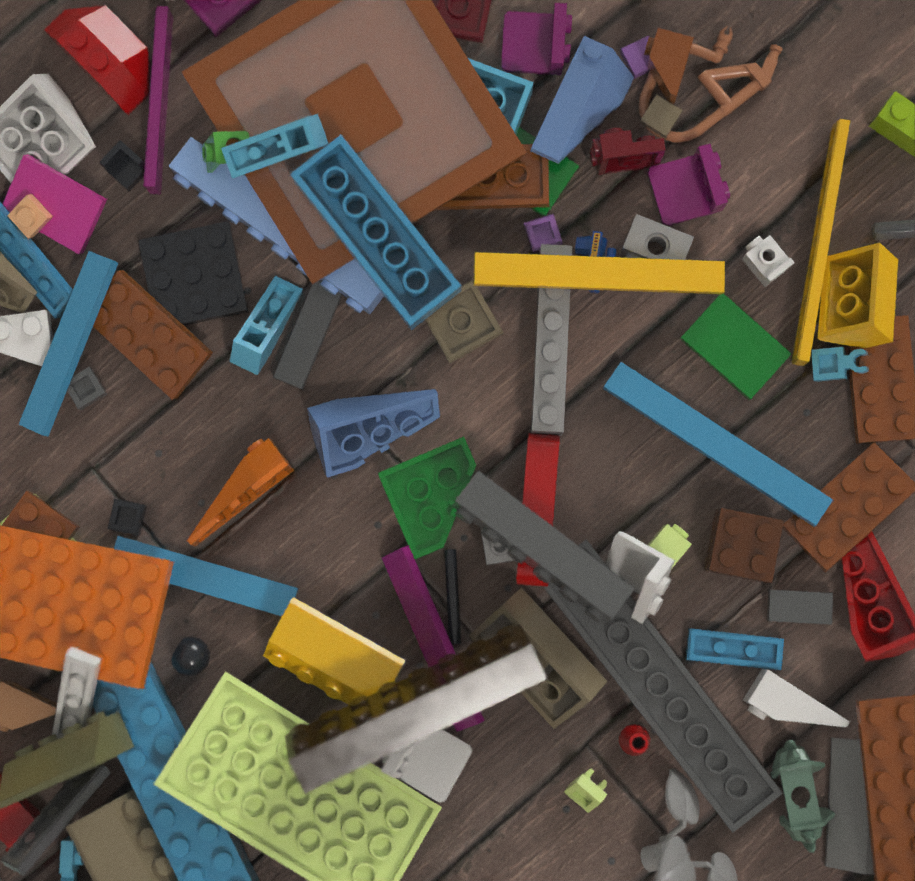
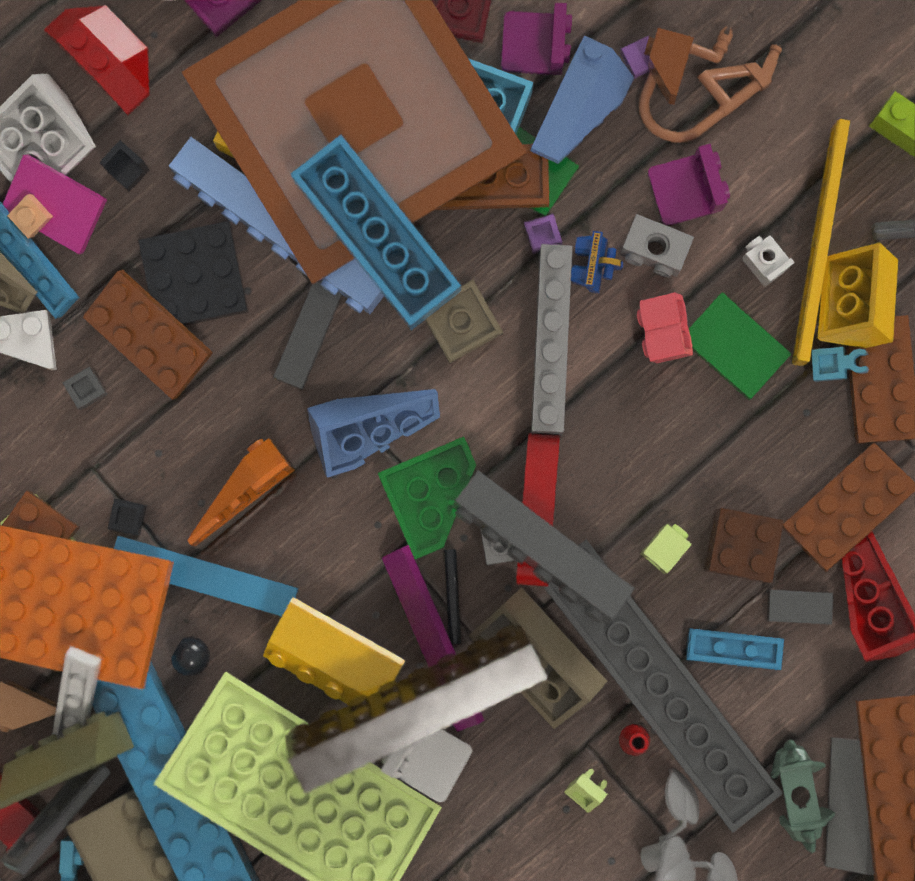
(68, 343): dark azure tile -> none
(158, 100): magenta tile -> none
(212, 147): bright green bracket -> none
(264, 325): medium azure slope -> none
(275, 145): medium azure slope -> none
(598, 273): yellow tile -> none
(617, 153): dark red plate -> none
(642, 569): white bracket -> none
(661, 116): dark tan tile -> none
(665, 328): none -> coral brick
(718, 444): dark azure tile -> none
(782, 701): white slope -> none

